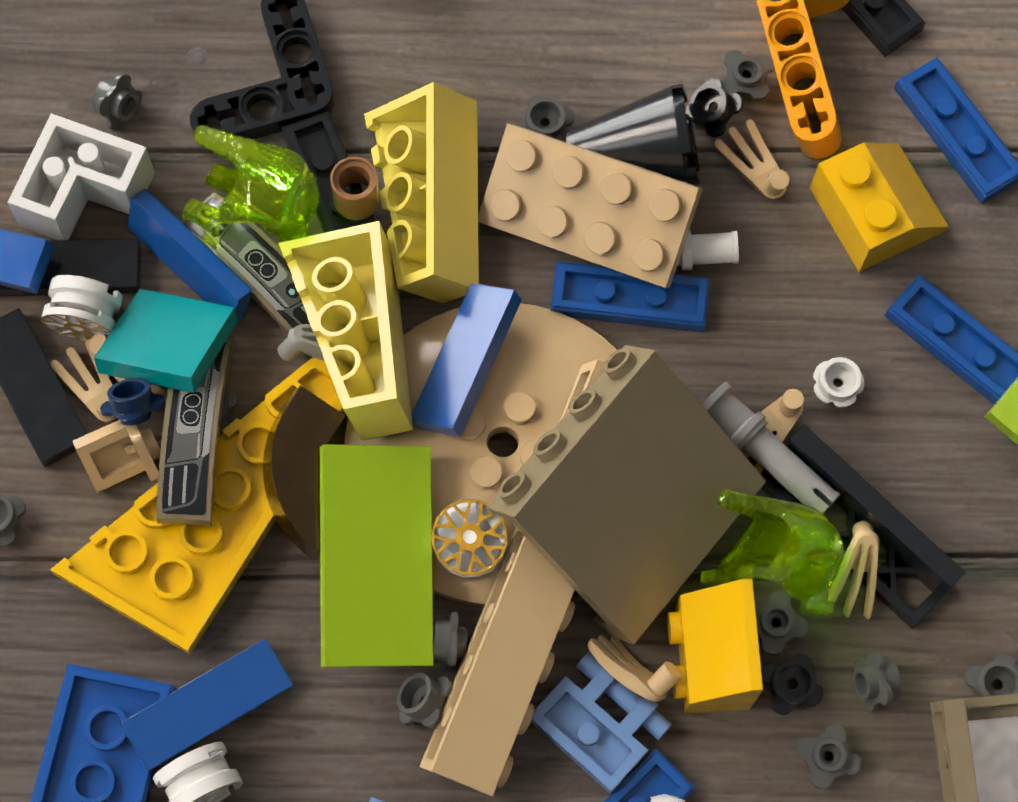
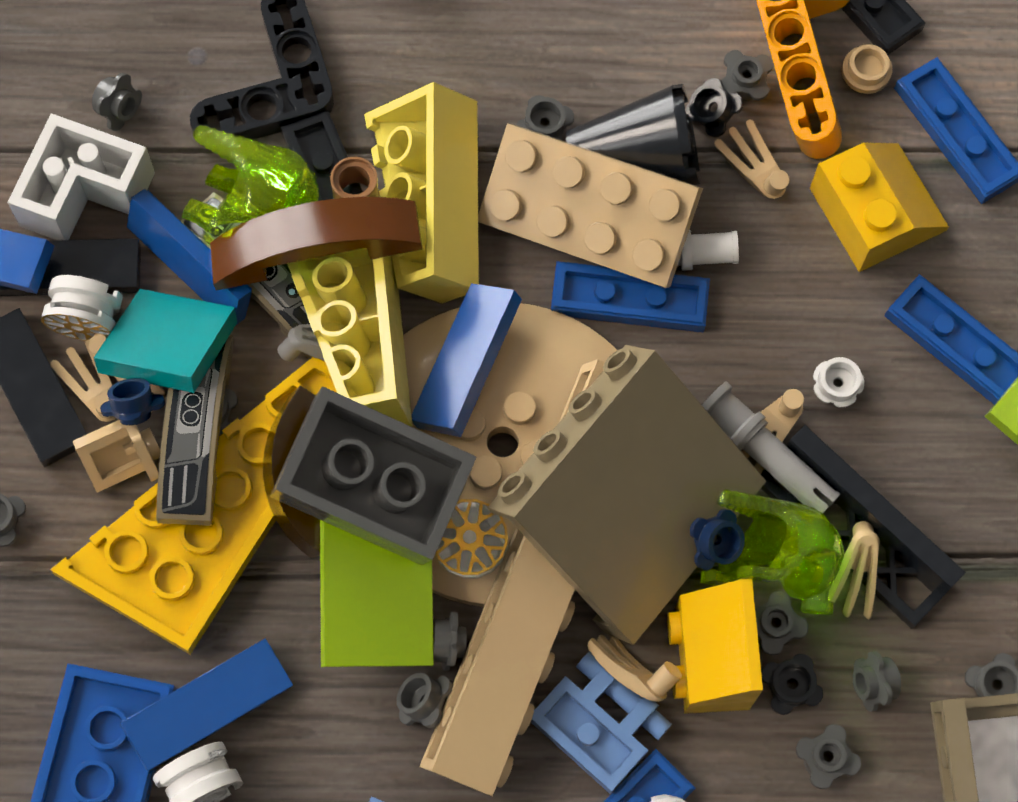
(314, 231): none -> reddish brown slope
(373, 476): none -> dark grey brick
(728, 543): none -> dark blue plate
(867, 69): none -> tan plate

